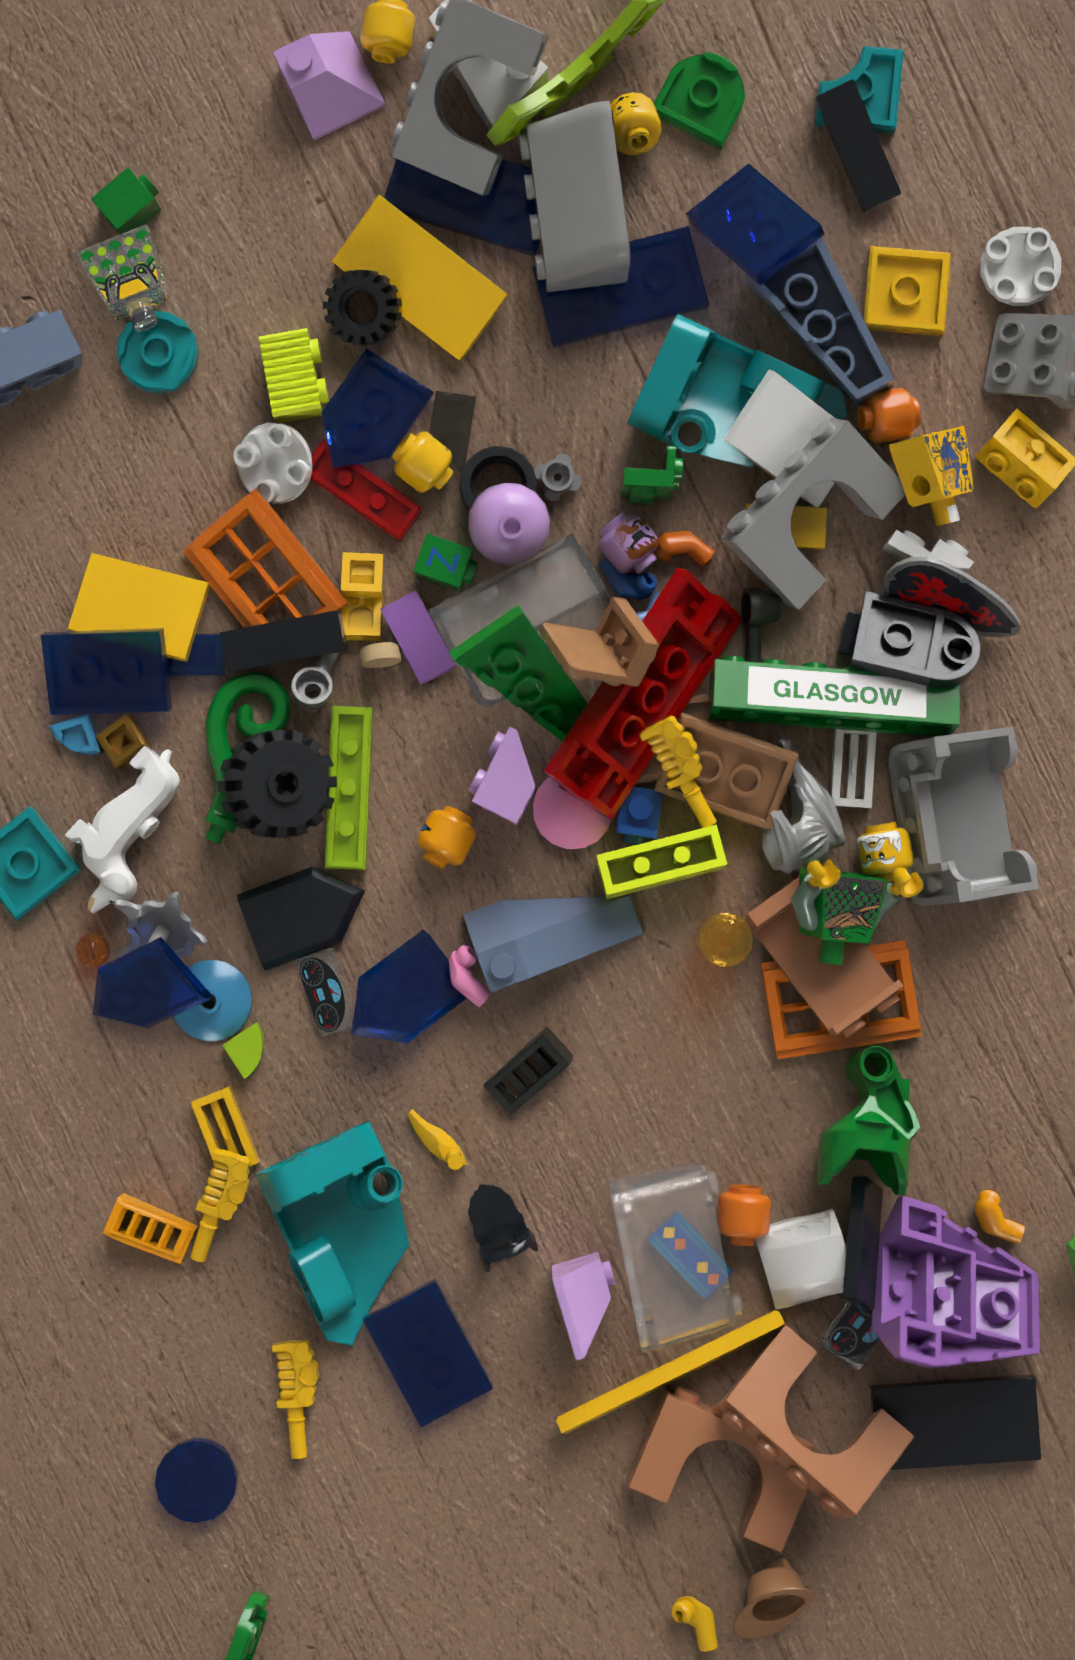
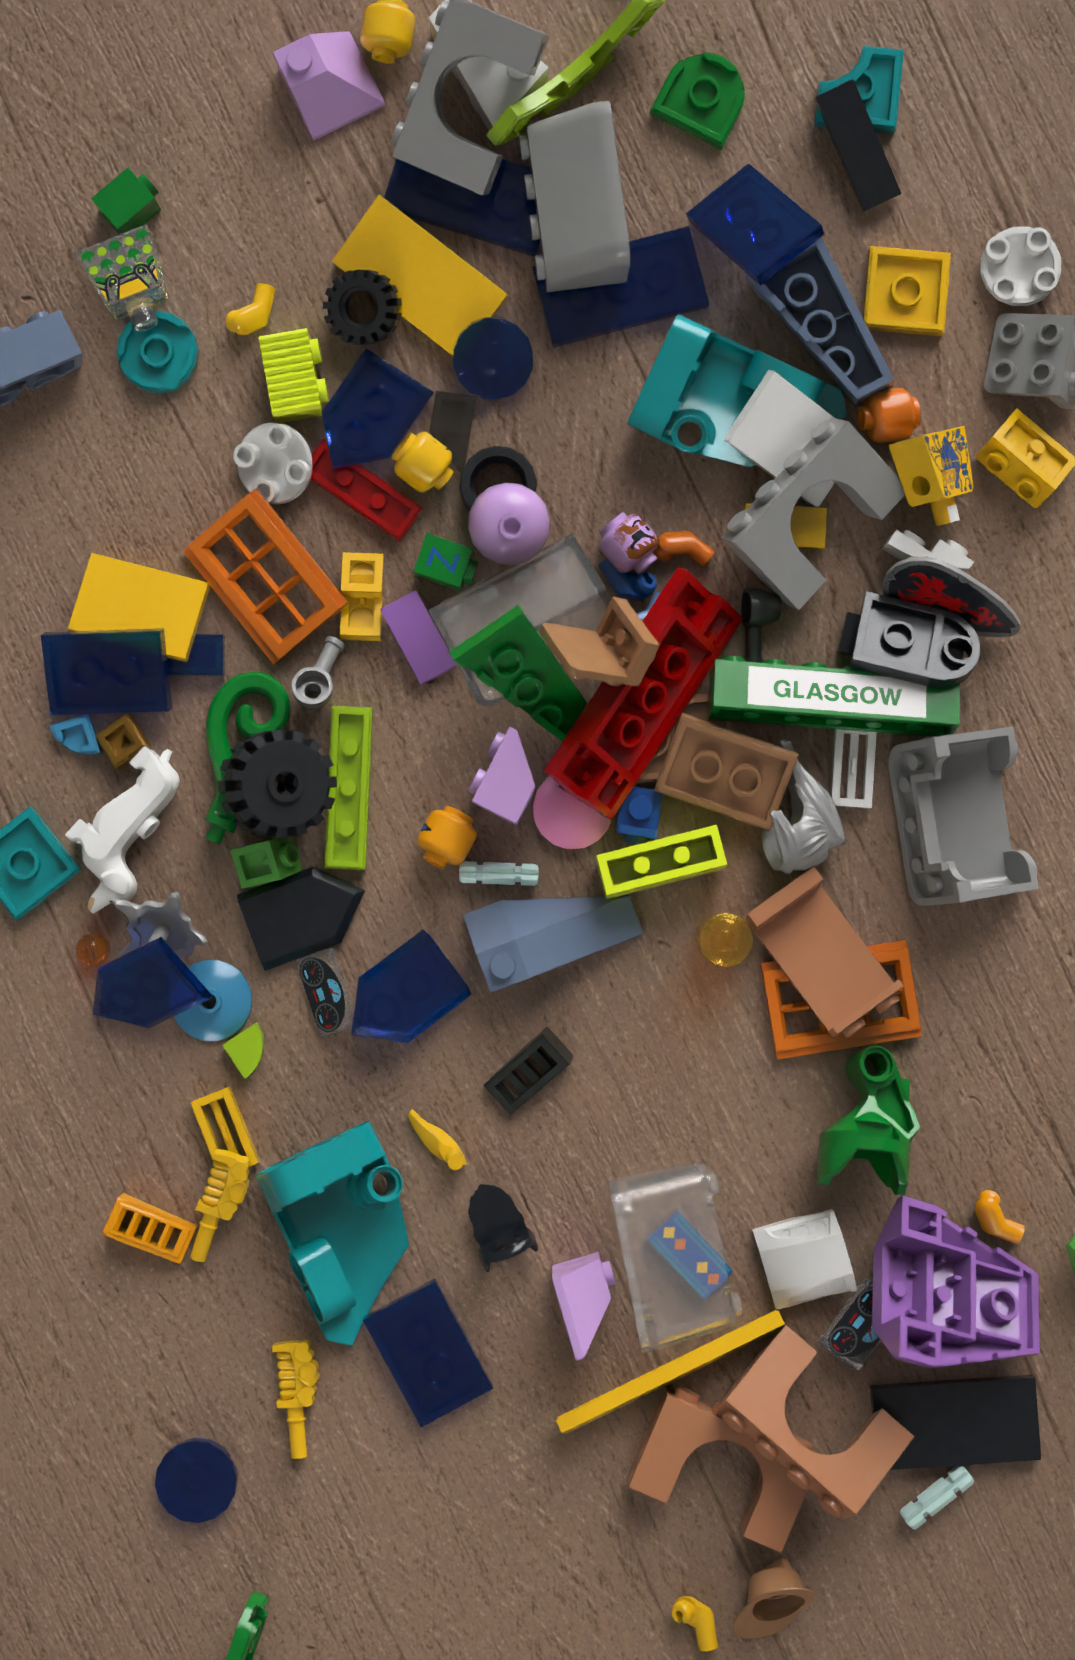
(254, 315): none -> yellow arm
(266, 861): none -> bright green bracket
(284, 641): black tile -> none
(380, 655): tan tile -> none
(462, 975): bright pink arm -> none
(492, 358): none -> clear blue tile
(498, 873): none -> light aqua axle
(559, 465): light grey plate -> none
(635, 123): yellow head -> none
(647, 485): green bracket -> none
(678, 758): yellow piece -> none
(744, 1214): orange head -> none
(846, 905): torso -> none
(862, 1243): black tile -> none
(884, 850): yellow head -> none
(936, 1496): none -> light aqua axle

